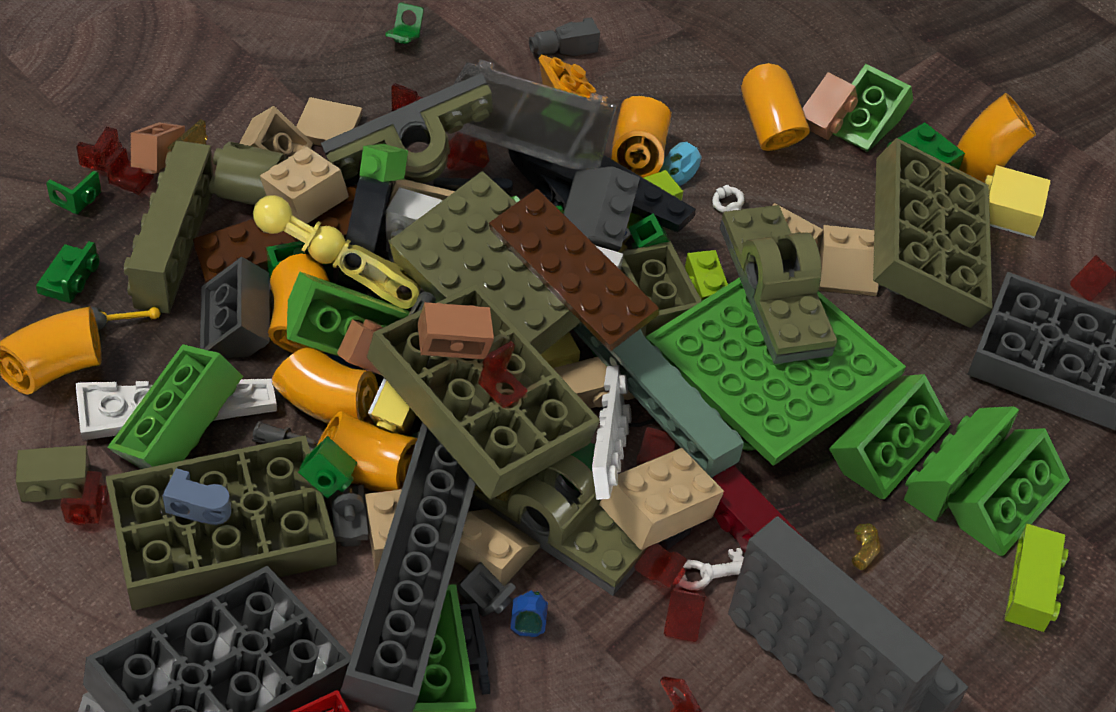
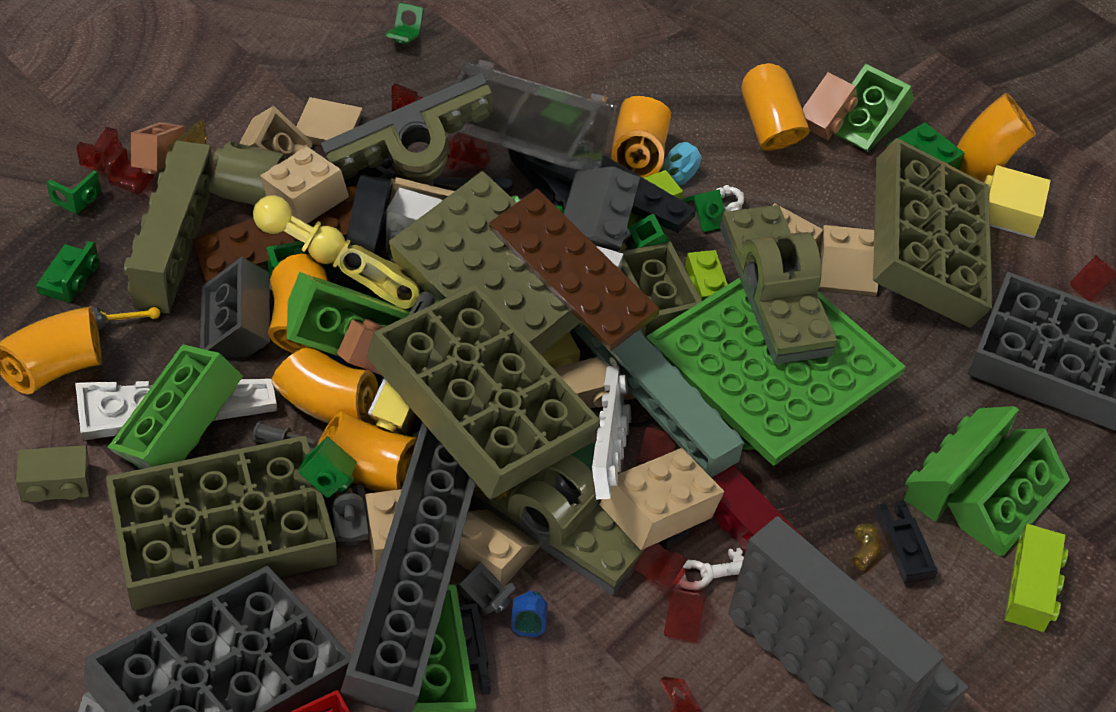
(90, 506): clear red bracket -> none
(195, 500): sand blue leg -> none
(383, 162): bright green brick -> none
(455, 331): nougat brick -> none
(496, 372): clear red bracket -> none
(565, 76): light orange slope -> none
(568, 39): dark grey piece -> none
(709, 209): none -> green bracket
(891, 435): bright green slope -> none
(906, 543): none -> black hinge

